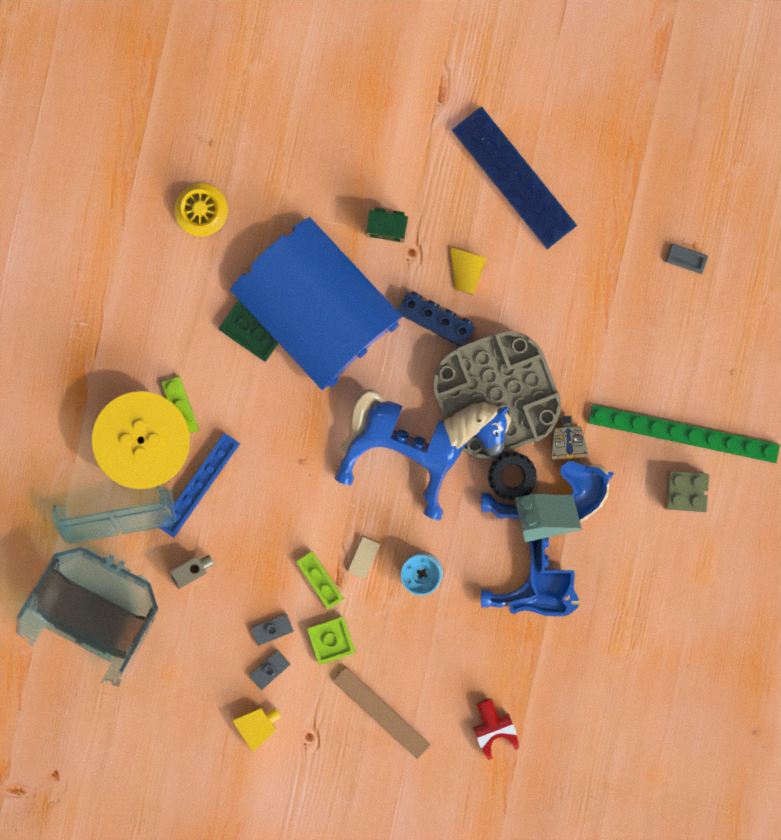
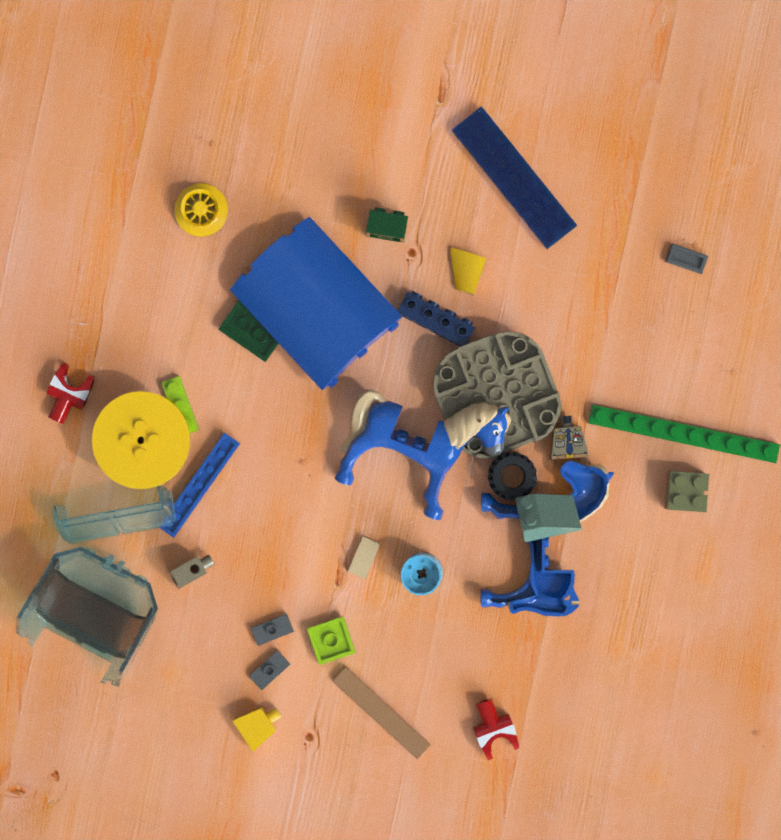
(67, 395): none -> red connector
(320, 580): lime plate -> none

